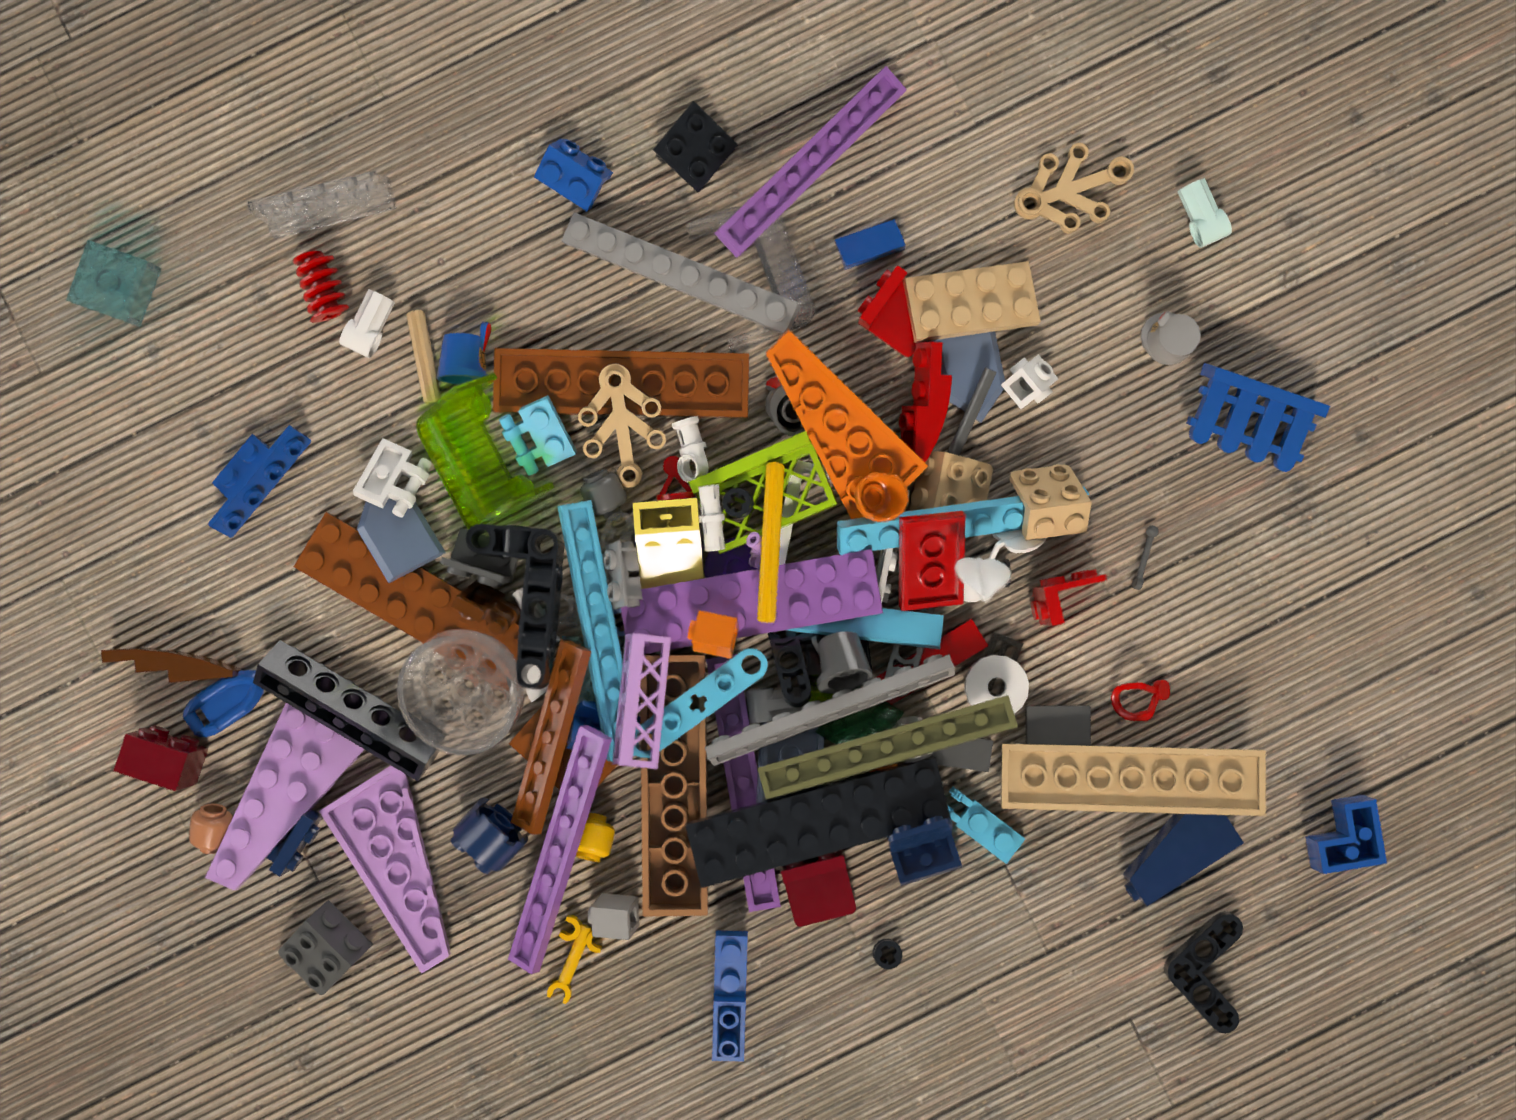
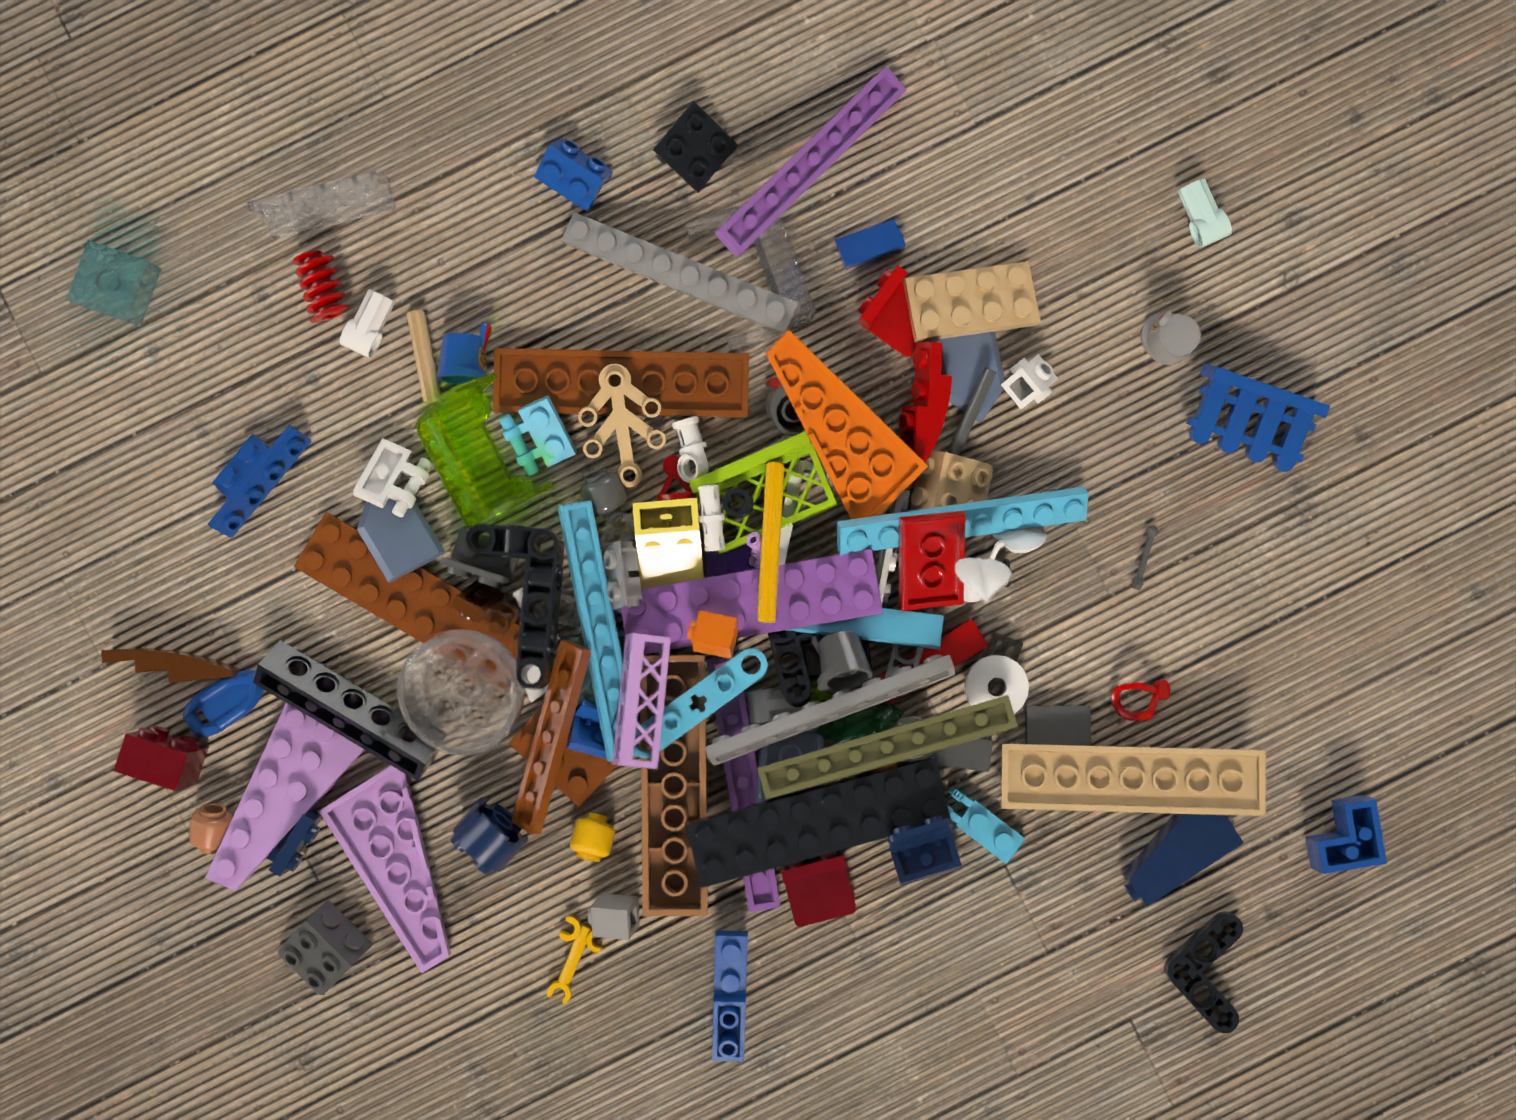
(559, 848): medium lavender plate -> none
(877, 953): black bush -> none
(881, 496): orange hair -> none
(1047, 603): red bracket -> none
(1052, 501): tan bracket -> none
(1068, 190): tan plant -> none

